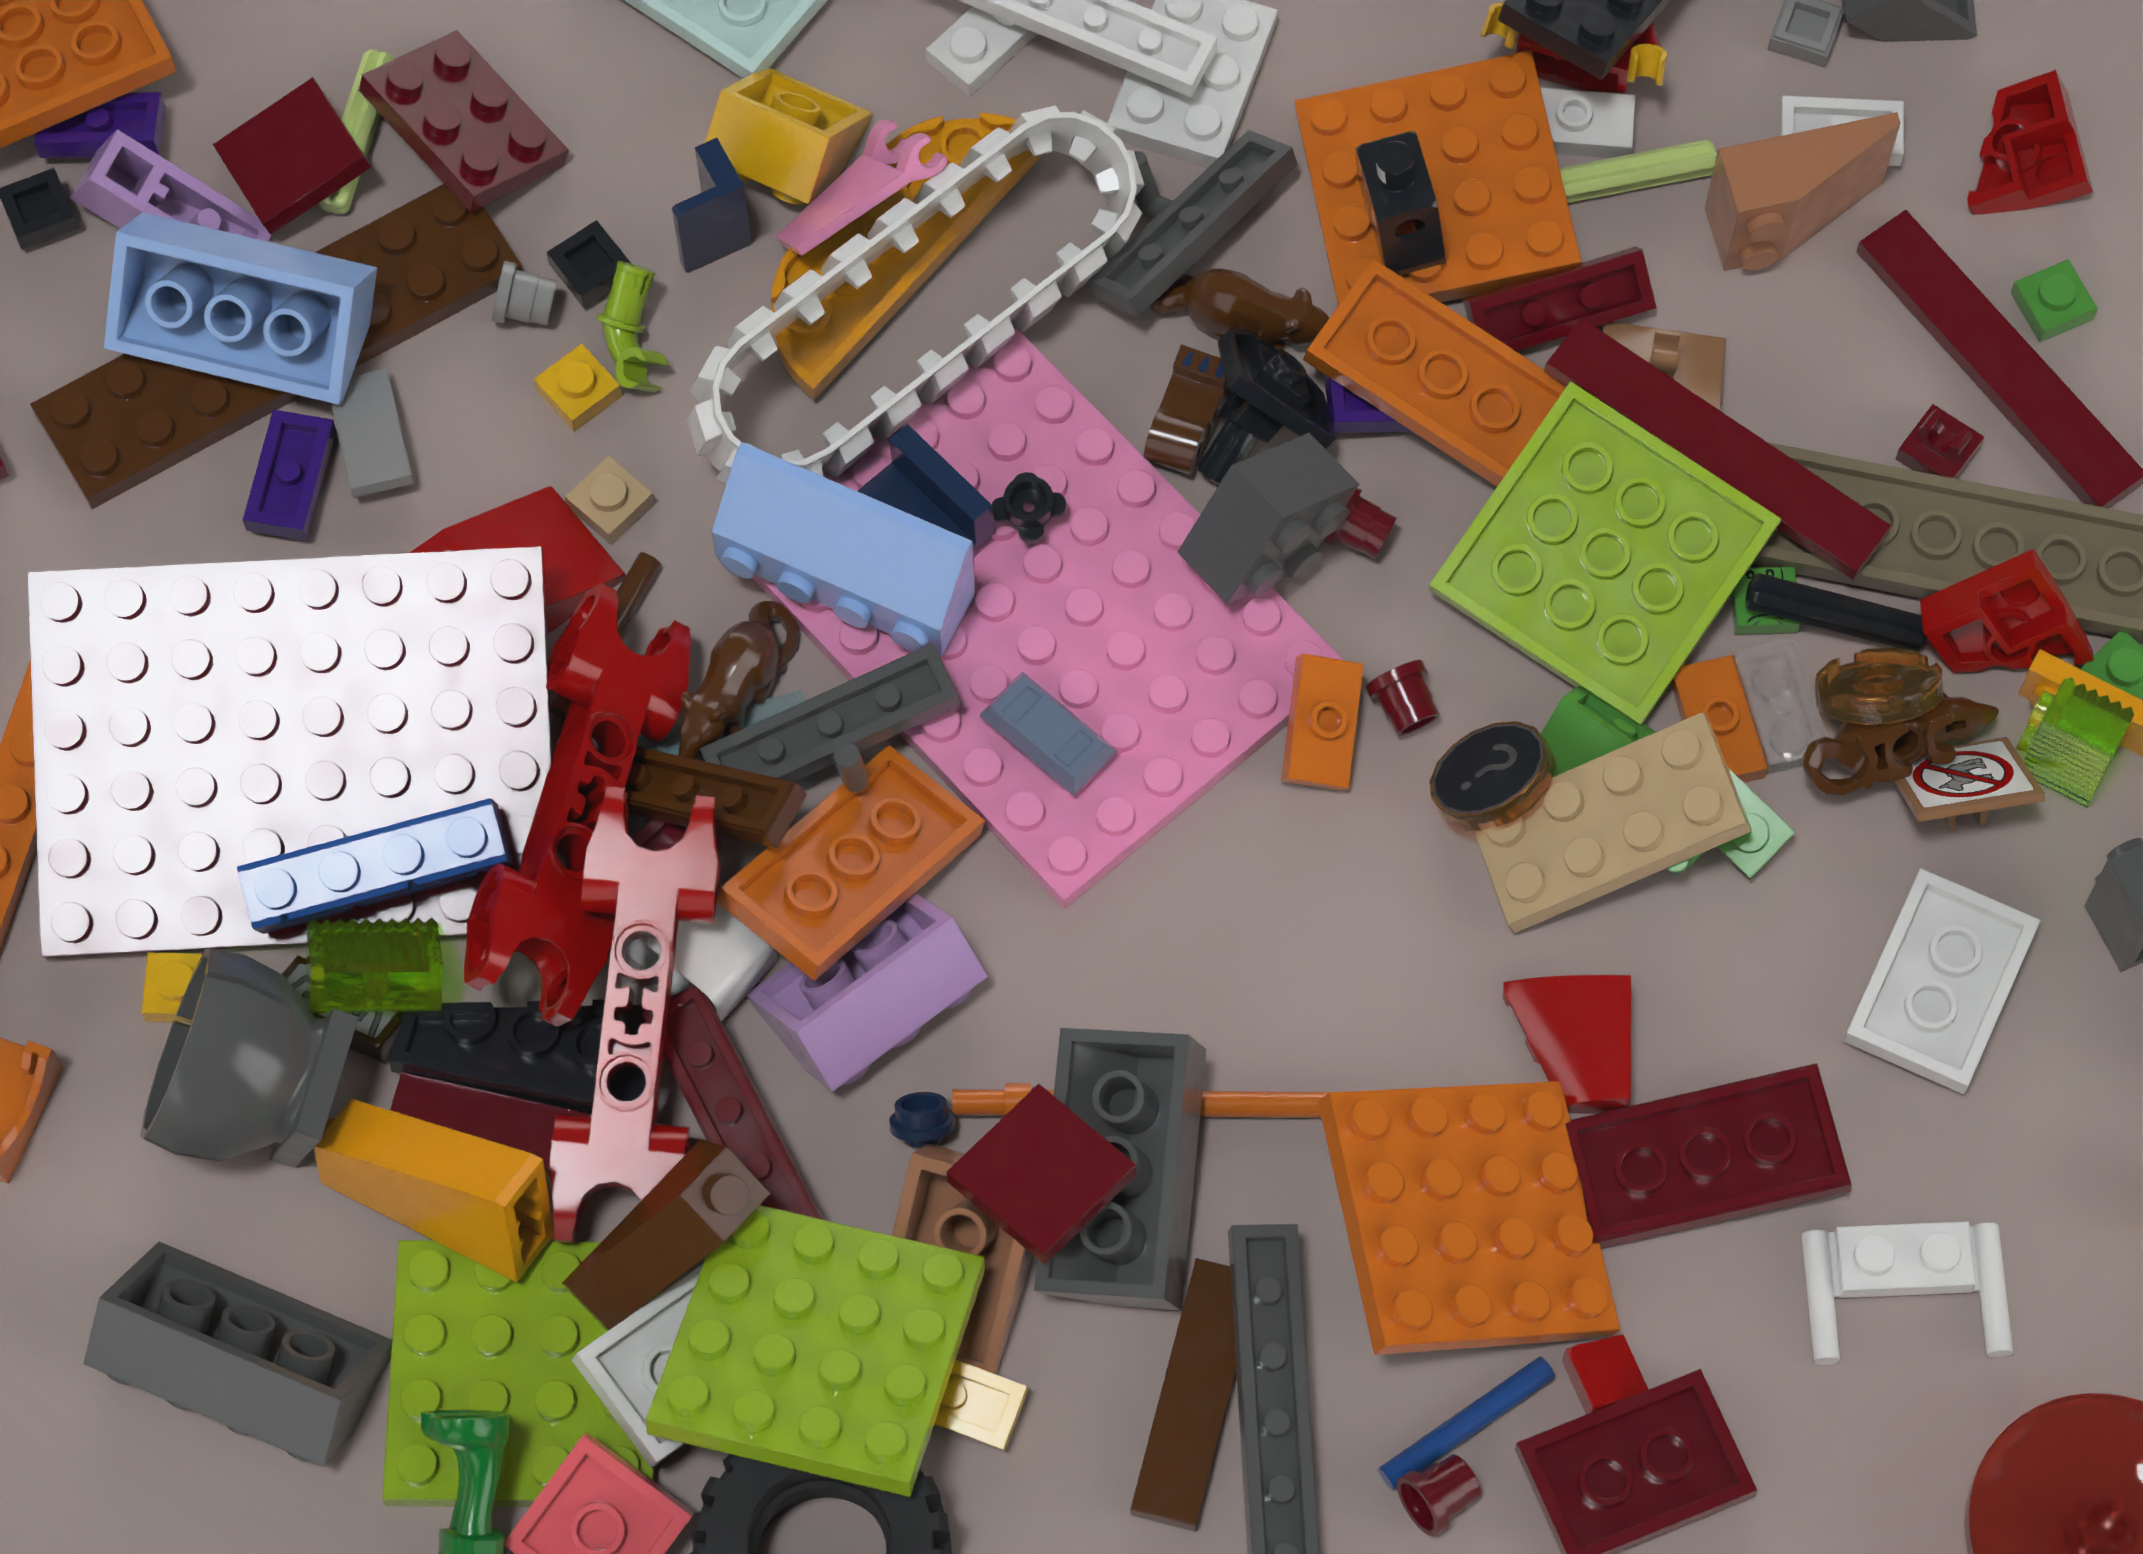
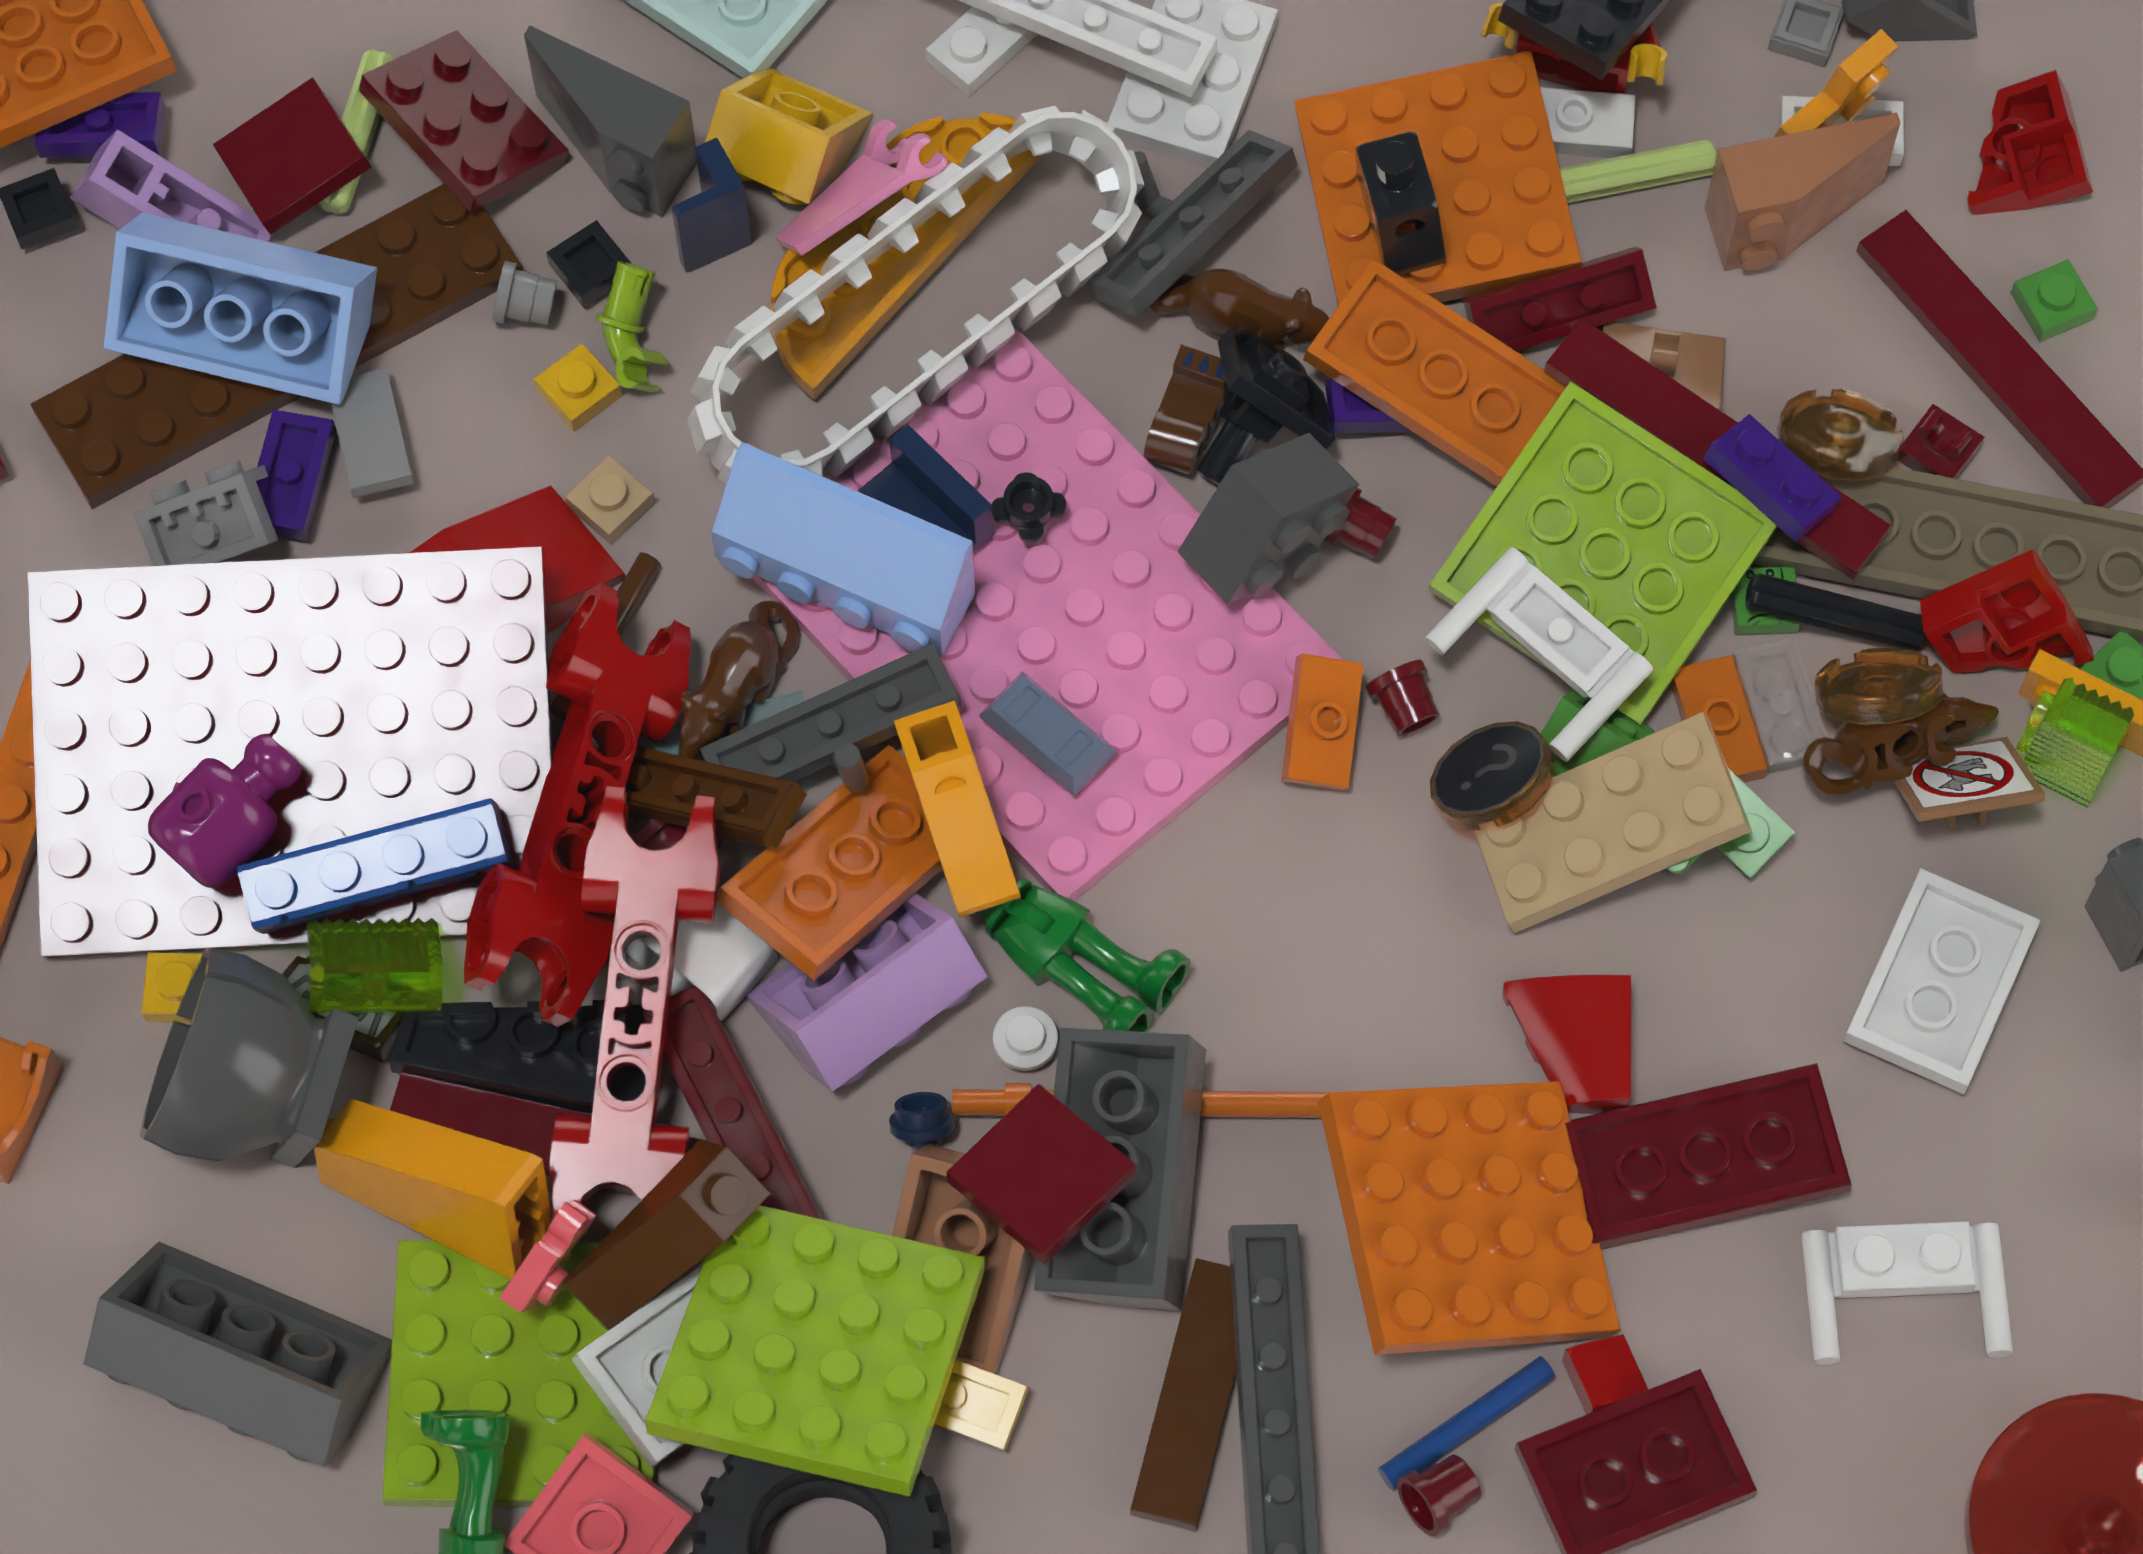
(209, 521): none -> light grey bracket
(222, 813): none -> magenta piece
(542, 1271): none -> coral plate
(622, 125): none -> dark grey slope
(957, 808): none -> light orange slope
(1025, 1038): none -> white plate
(1044, 932): none -> green piece
(1557, 634): none -> white plate
(1772, 477): none -> dark purple plate
(1841, 434): none -> clear orange tile
(1848, 89): none -> light orange plate

